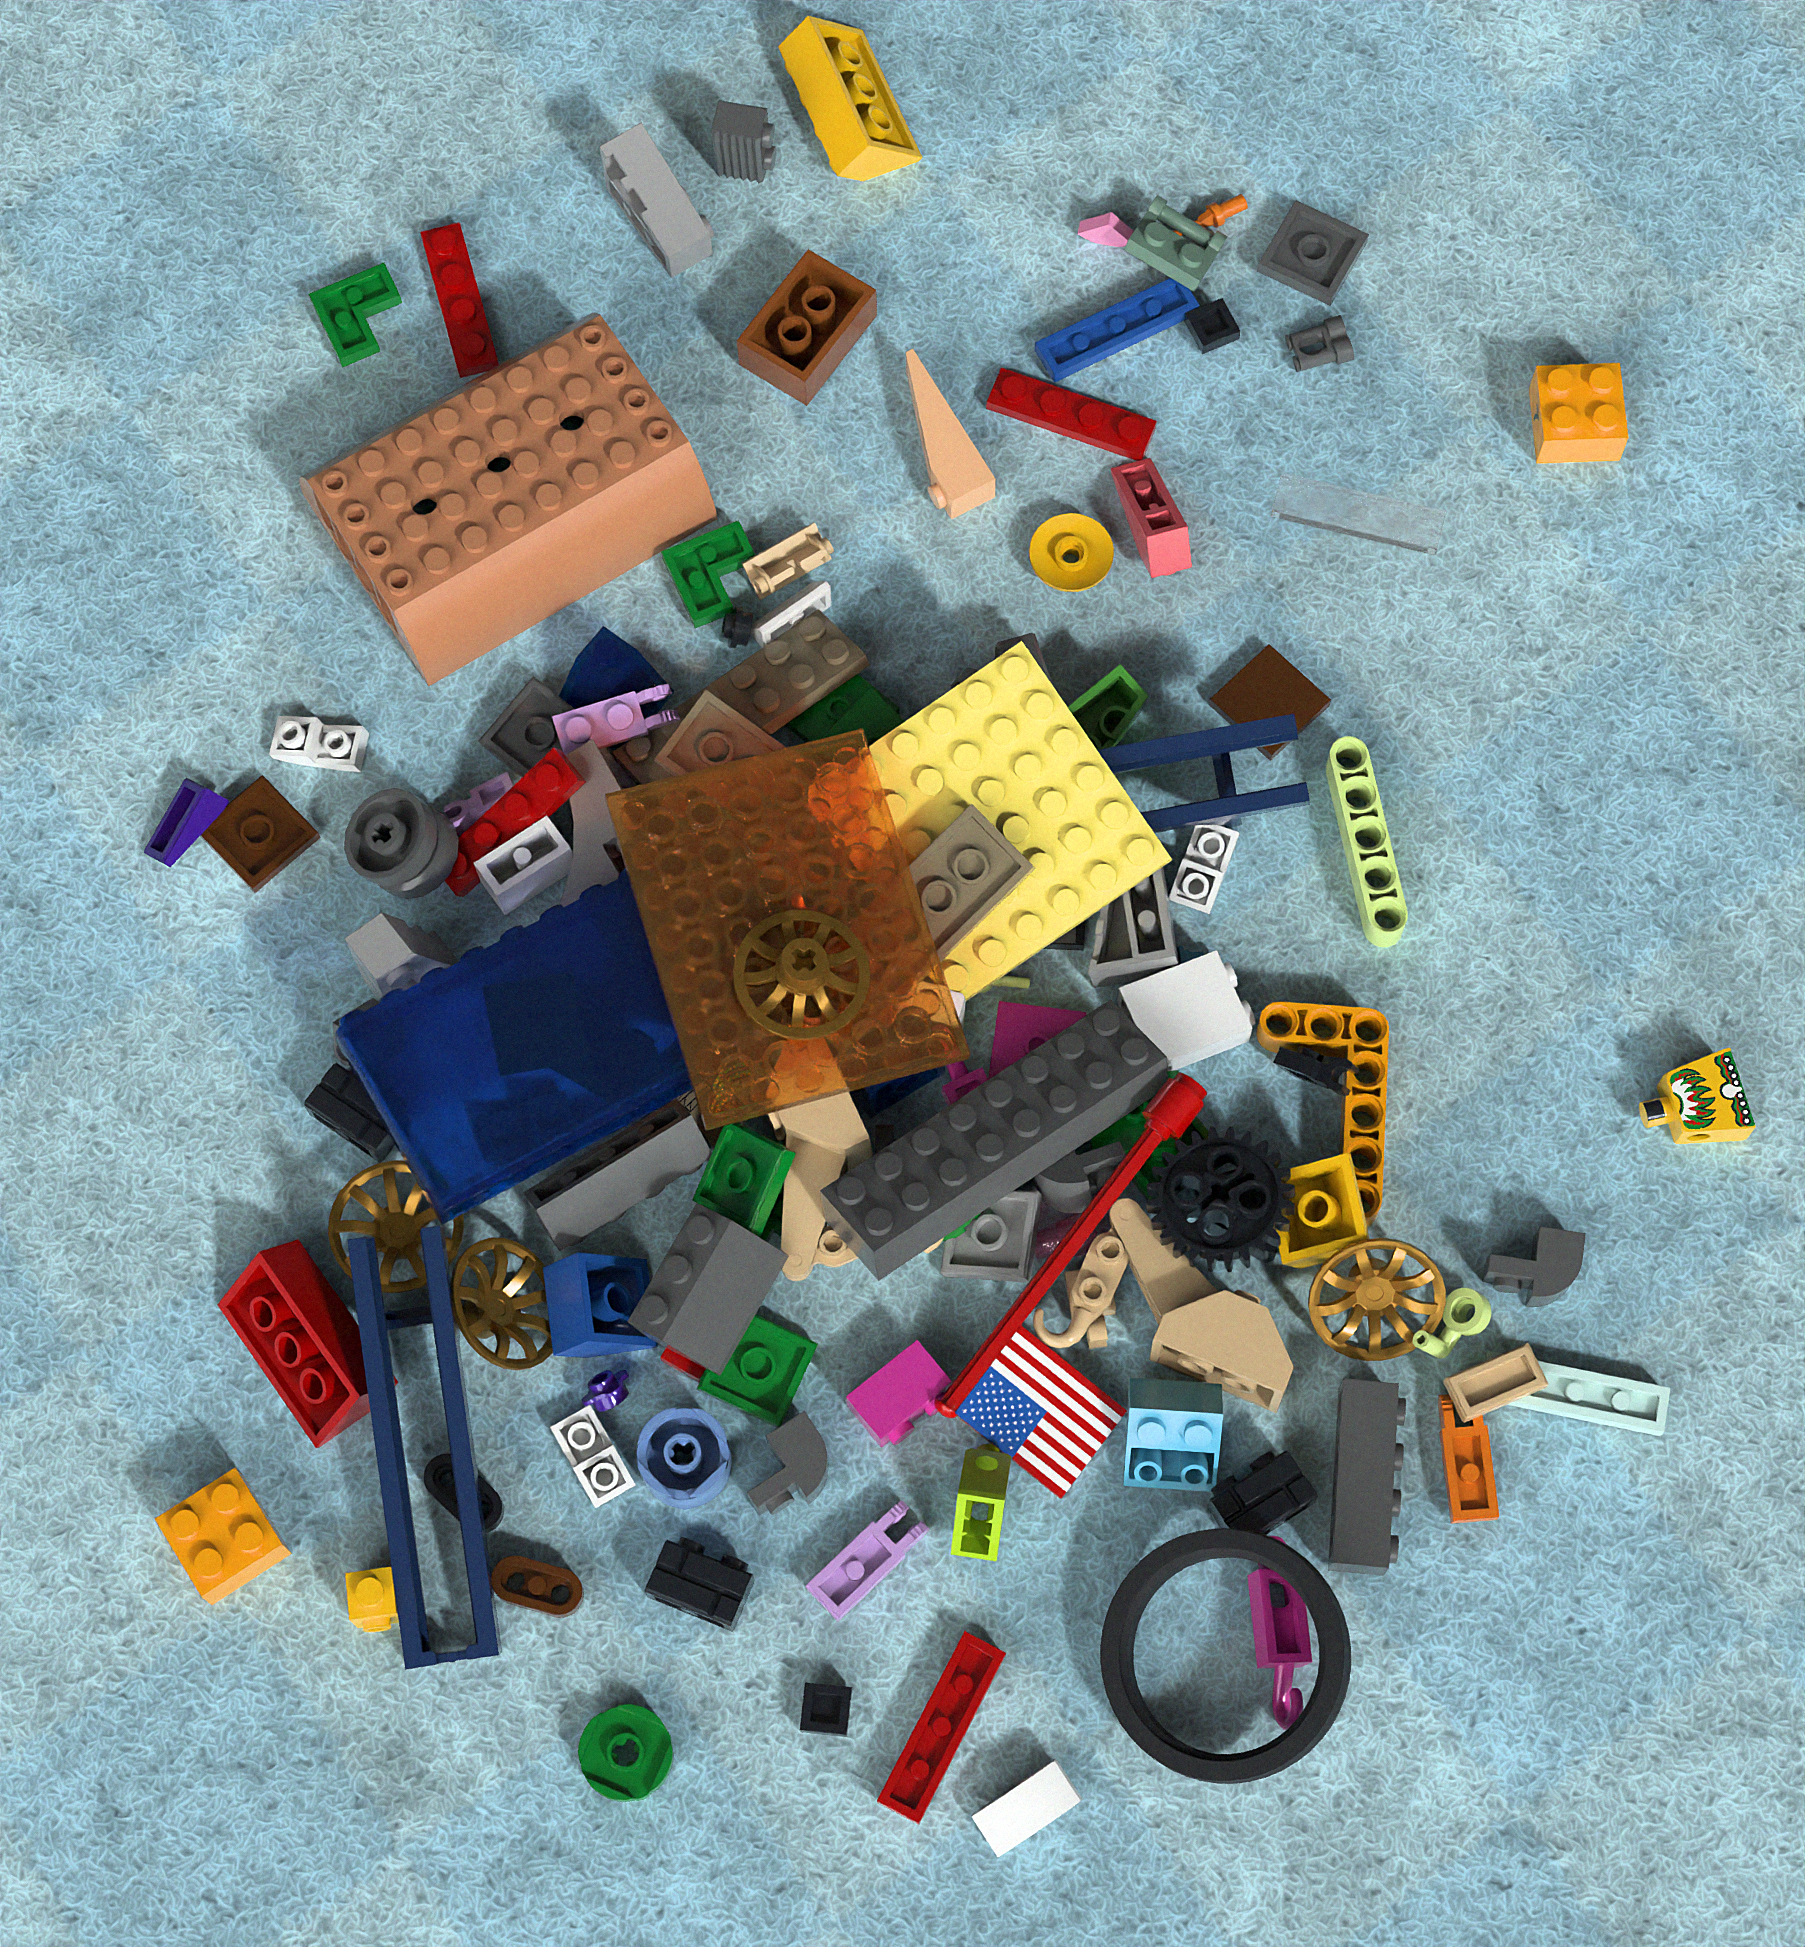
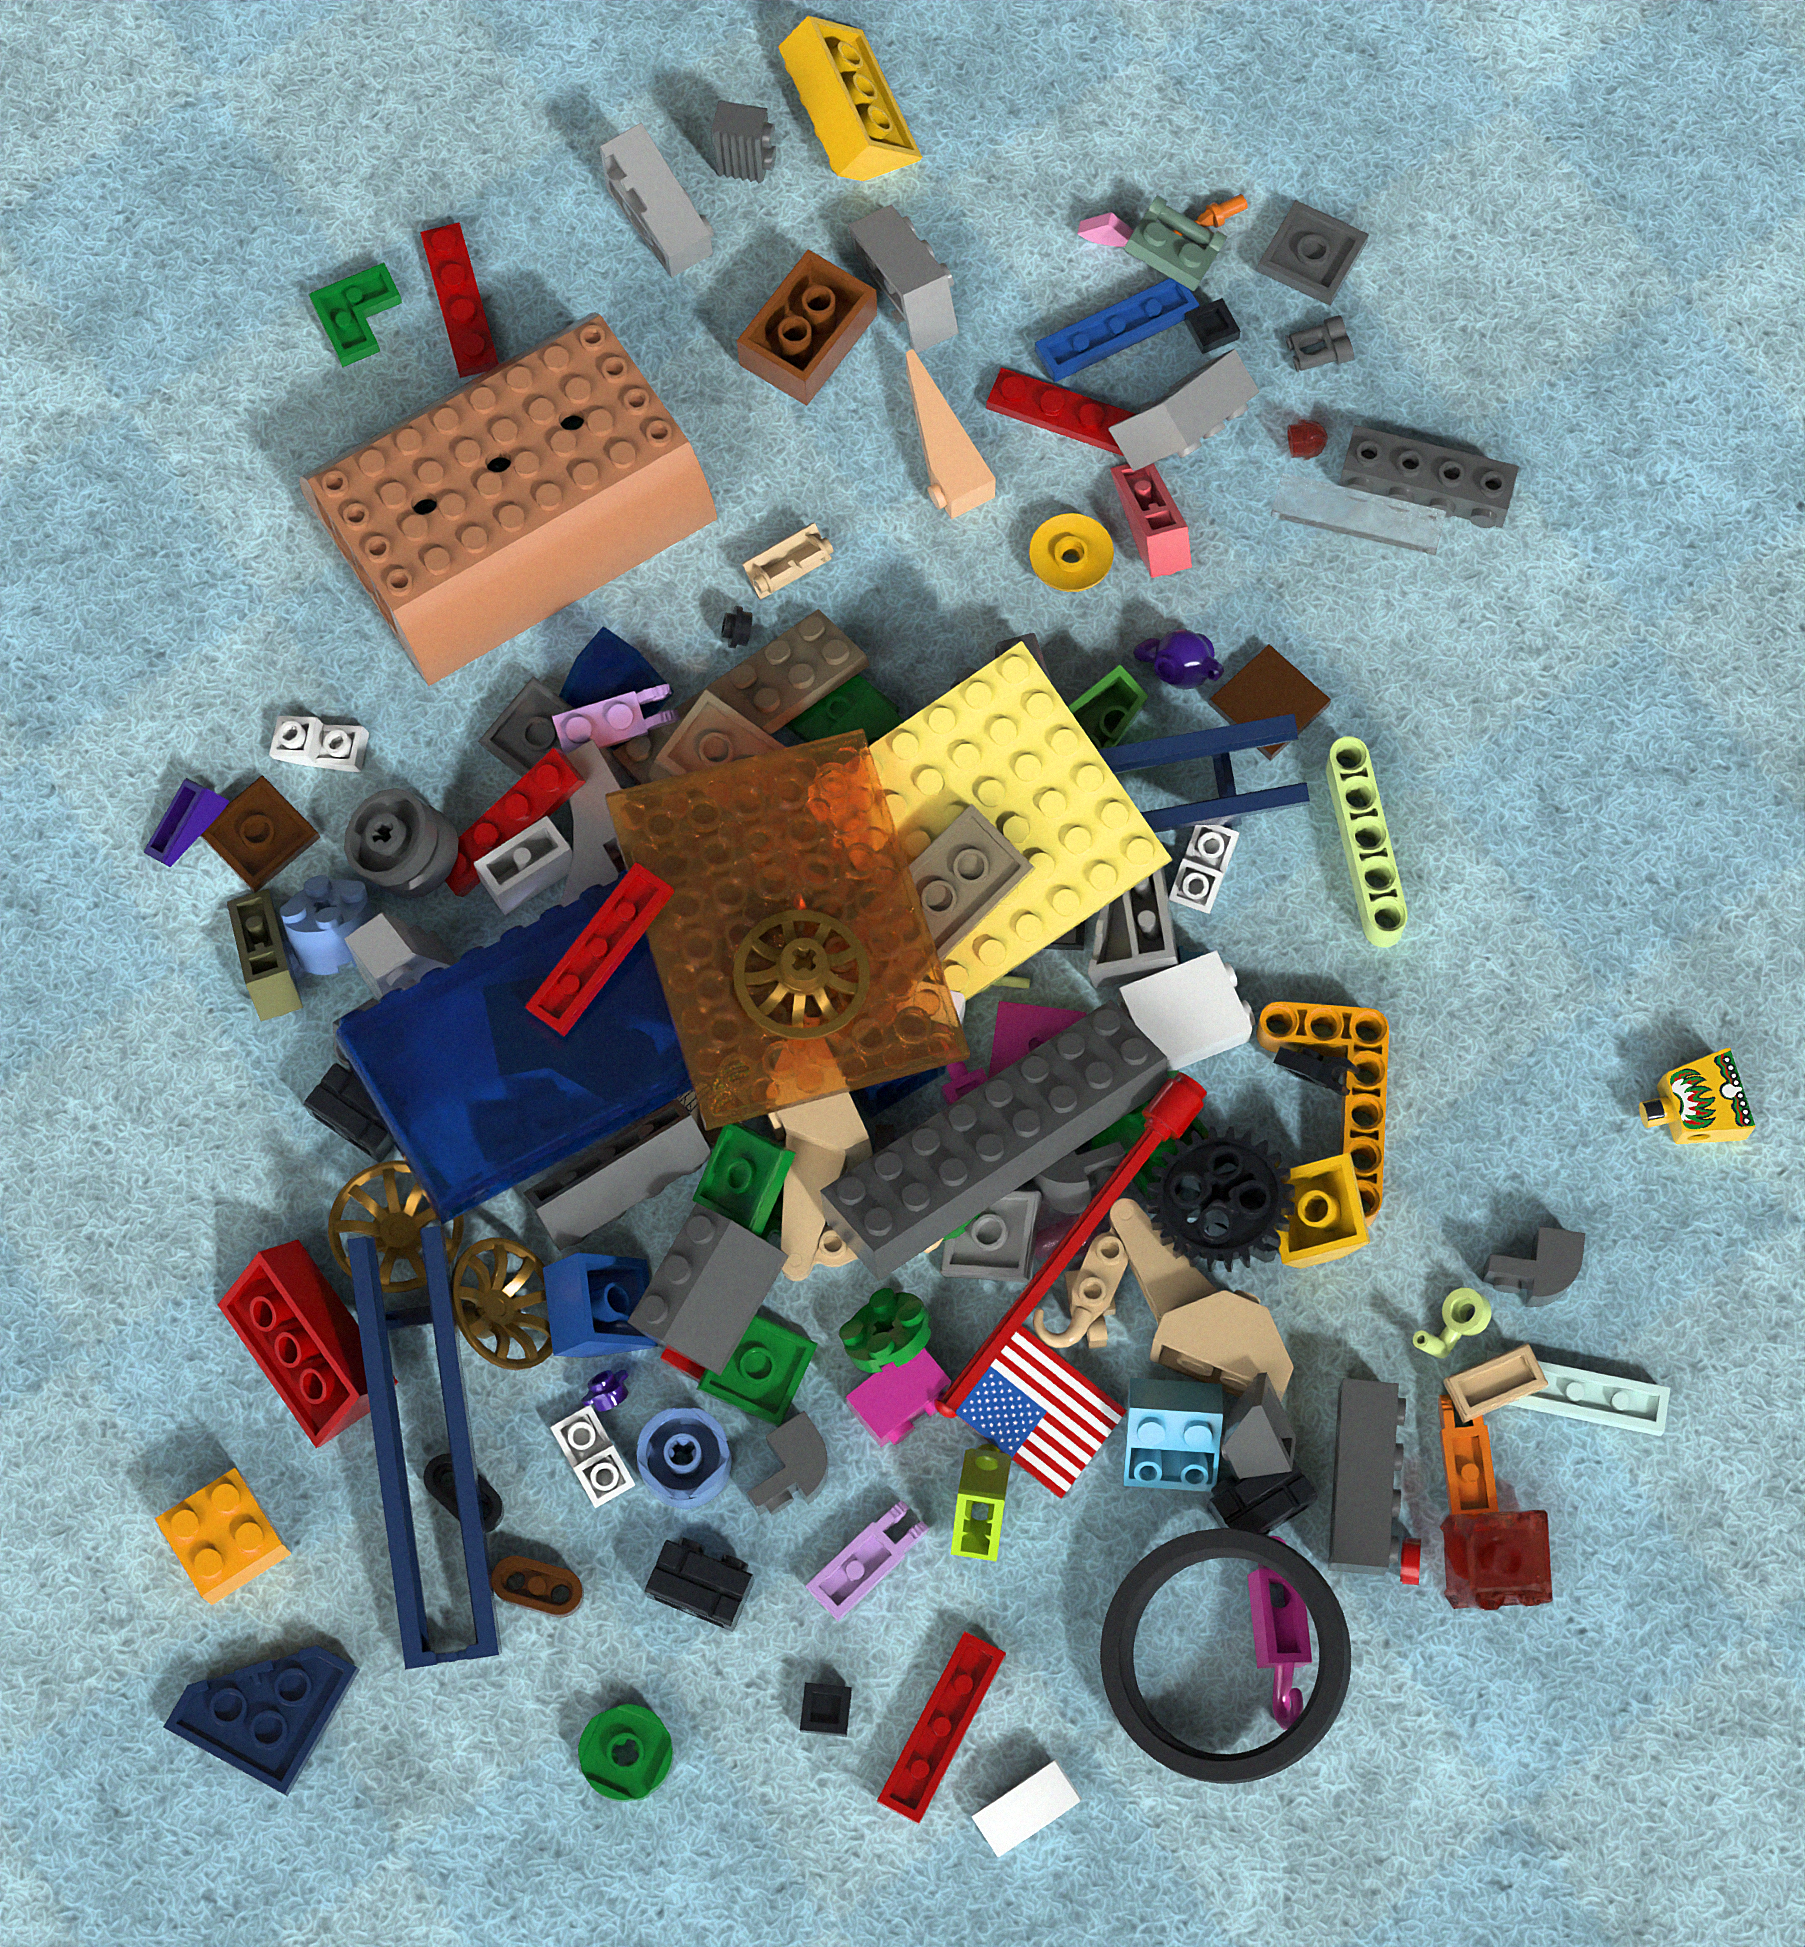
(264, 955): none -> olive slope
(266, 1713): none -> dark blue plate
(321, 919): none -> medium blue brick
(371, 1599): yellow brick -> none
(467, 812): lavender plate -> none
(600, 949): none -> red plate
(697, 570): green plate -> none
(792, 611): white slope -> none
(867, 1337): none -> green plate
(907, 275): none -> light grey wedge
(1181, 658): none -> dark purple piece
(1186, 412): none -> light grey wedge
(1258, 1432): none -> dark grey slope
(1306, 439): none -> clear red plate
(1375, 1292): pearl gold wheel -> none
(1410, 1561): none -> red tile
(1429, 476): none -> dark grey brick
(1497, 1559): none -> clear red slope
(1578, 413): light orange brick -> none

